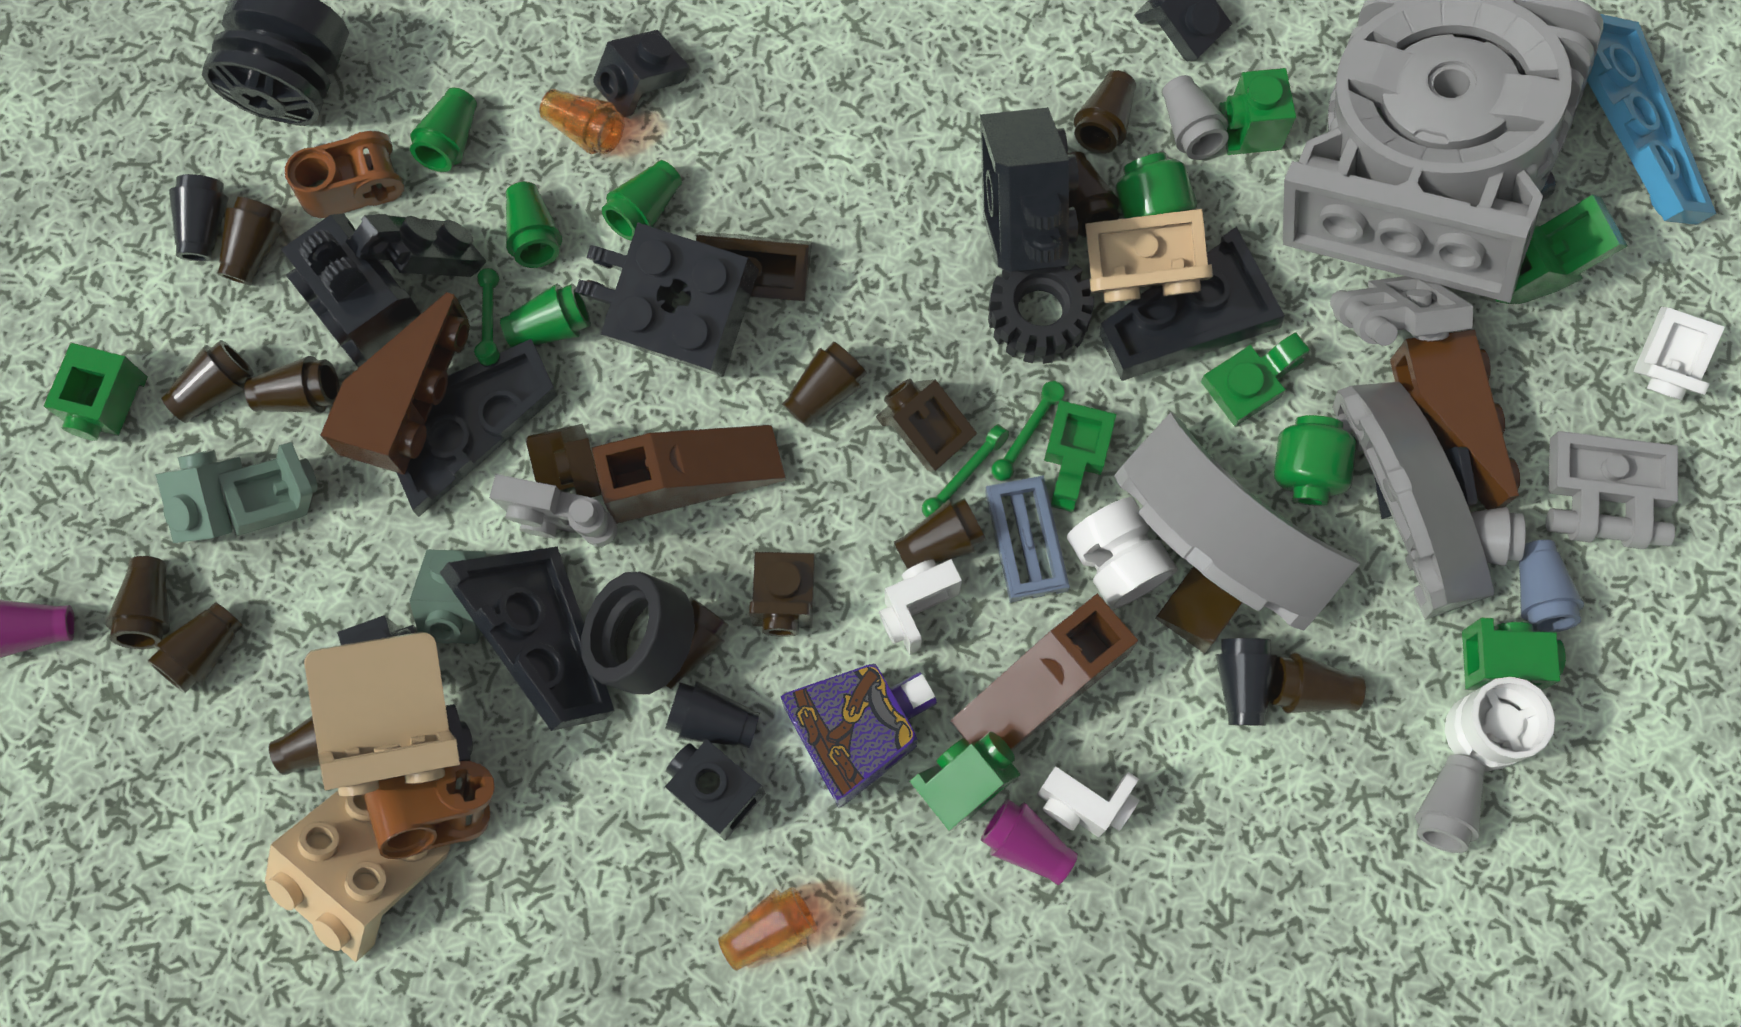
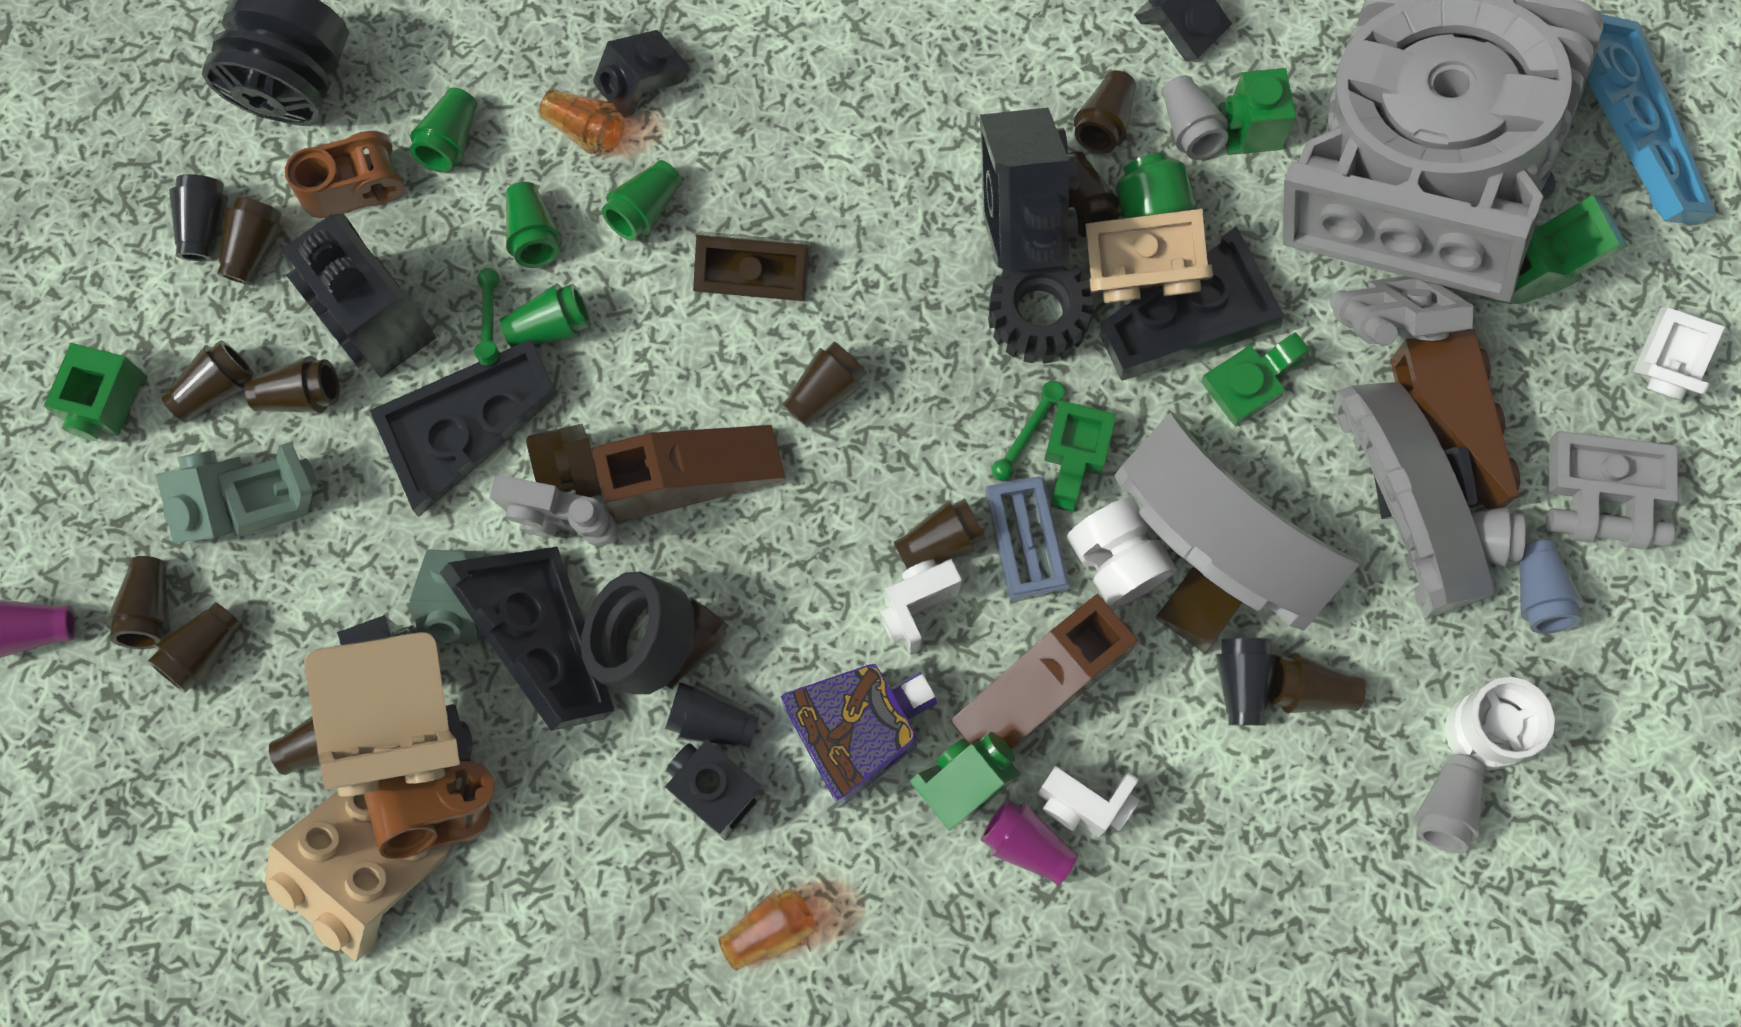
(389, 397): reddish brown slope -> none
(417, 245): black hinge -> none
(650, 278): black hinge -> none
(782, 592): dark brown bracket -> none
(926, 421): dark brown bracket -> none
(995, 440): green hinge -> none
(1315, 459): green head -> none
(1511, 651): green brick -> none

